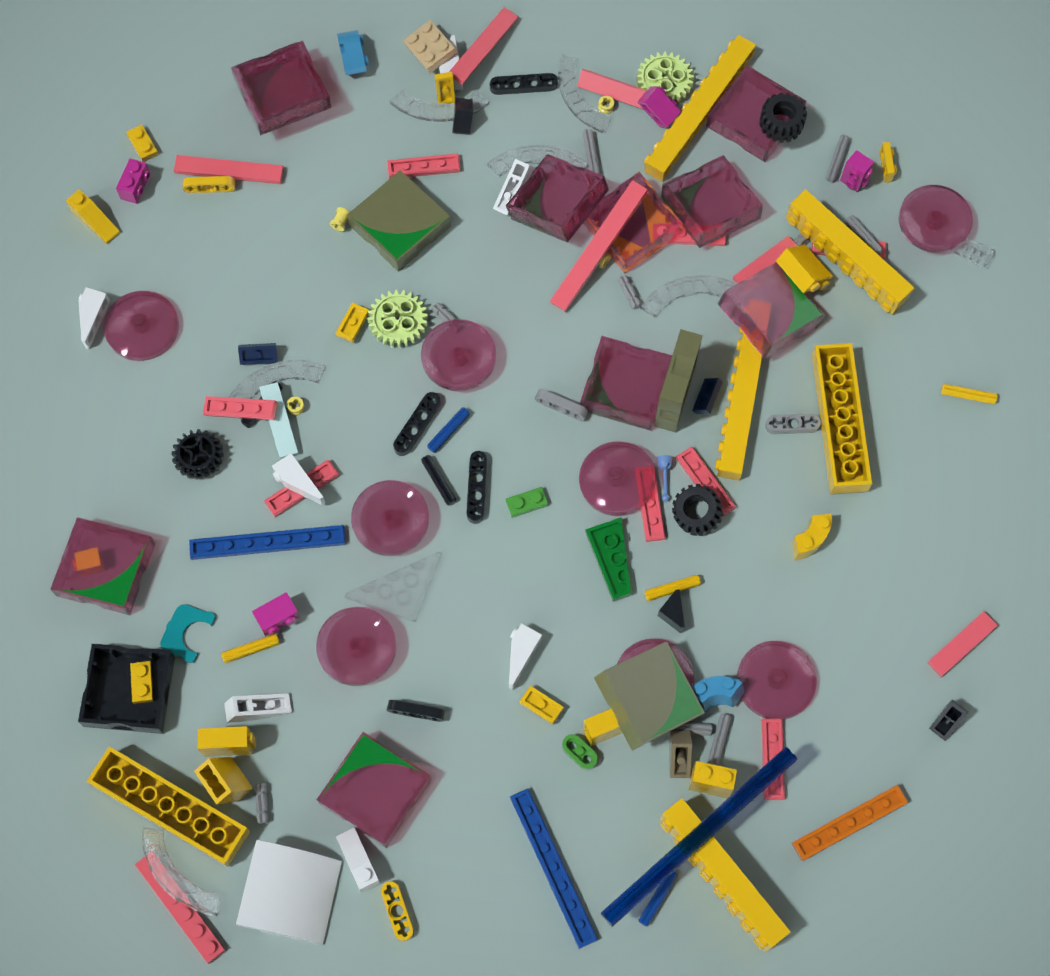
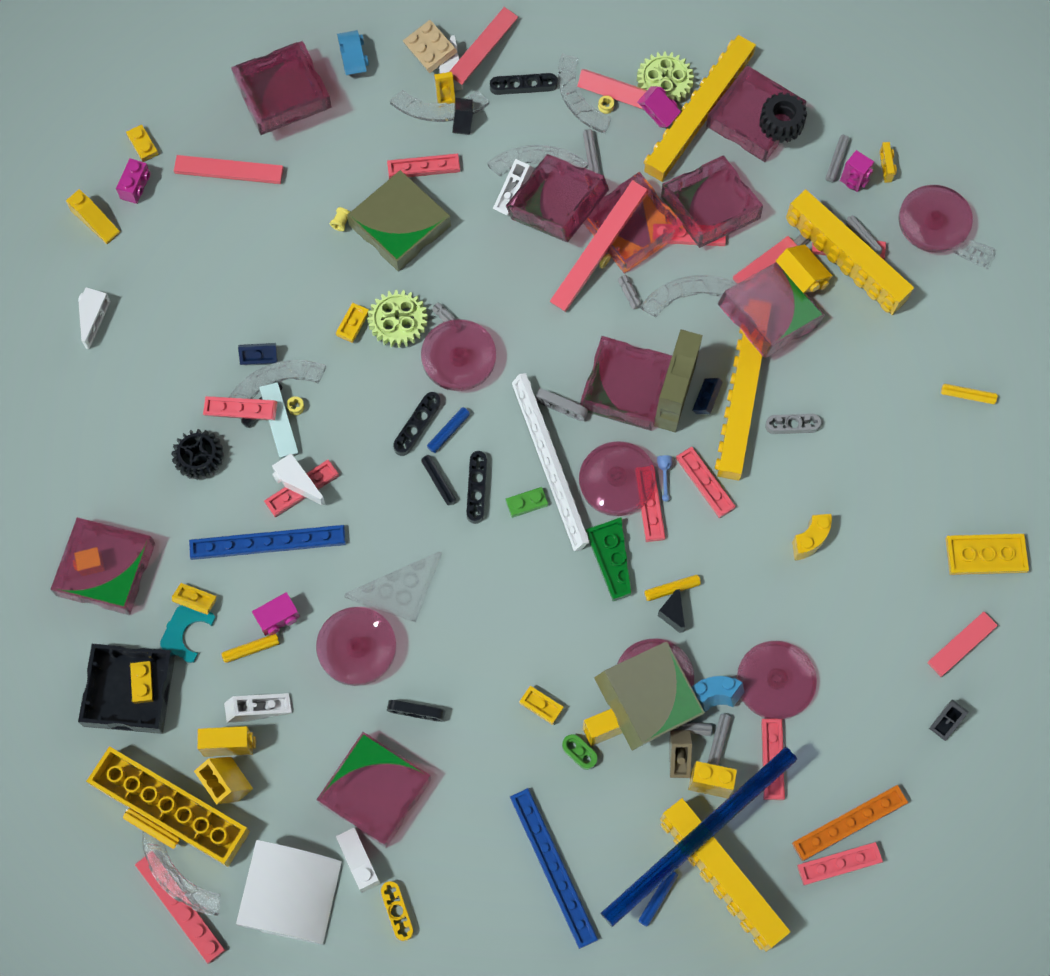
(141, 325): clear pink dish -> none
(151, 828): none -> yellow axle
(194, 598): none -> yellow plate
(208, 184): yellow beam -> none
(261, 803): light grey axle -> none
(390, 518): clear pink dish -> none
(523, 646): white slope -> none
(550, 462): none -> white plate
(691, 495): black tyre -> none
(839, 863): none -> coral plate
(841, 419): yellow brick -> none
(986, 554): none -> yellow plate

